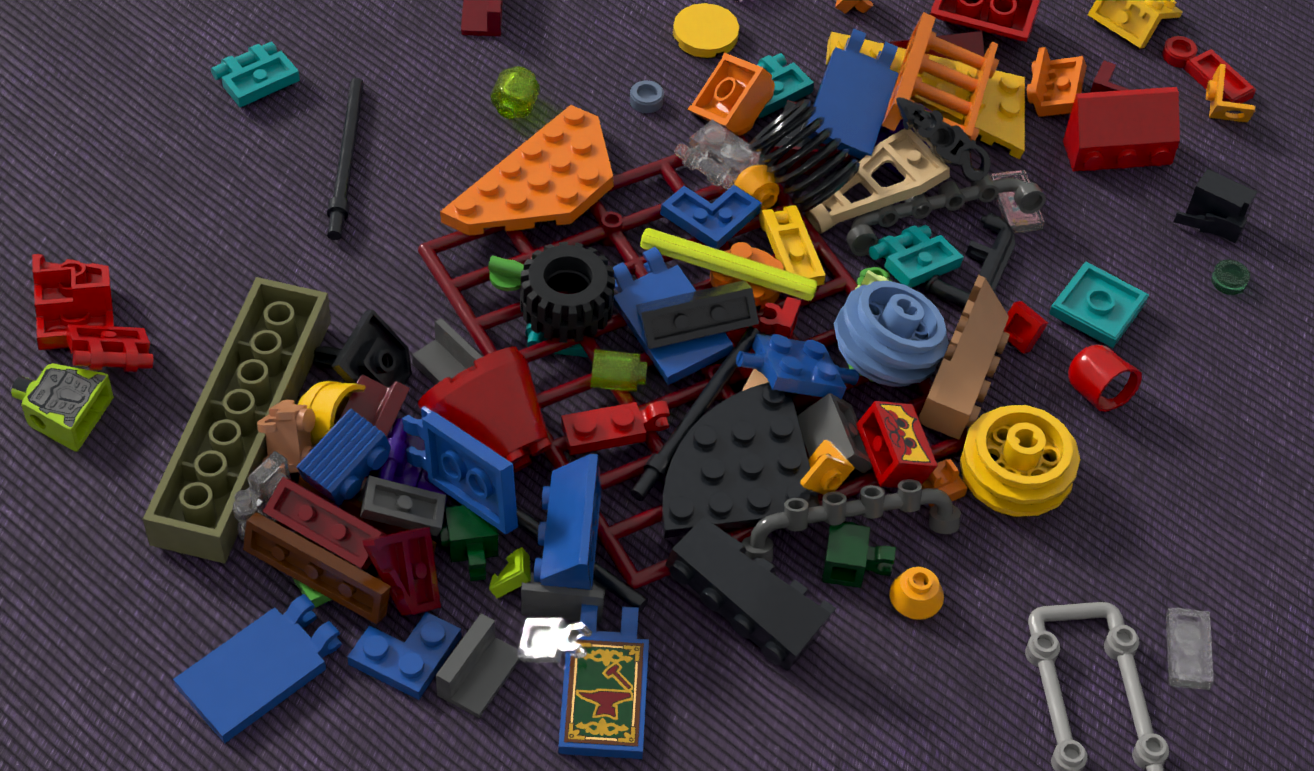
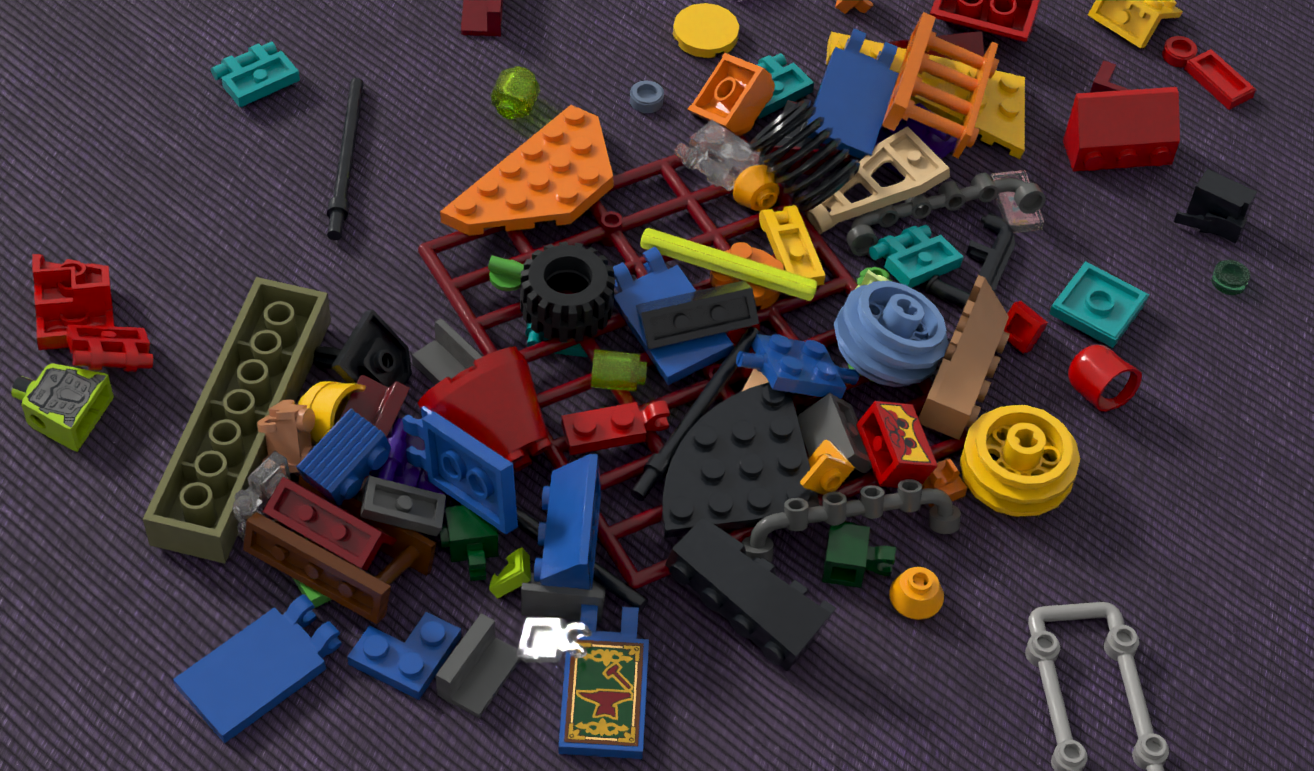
(408, 566): dark red wing -> none
(708, 221): blue plate -> none
(783, 320): red tile -> none
(945, 141): black animal -> none
(1055, 83): orange bracket -> none
(1189, 648): clear plate -> none
(1219, 108): light orange bracket -> none

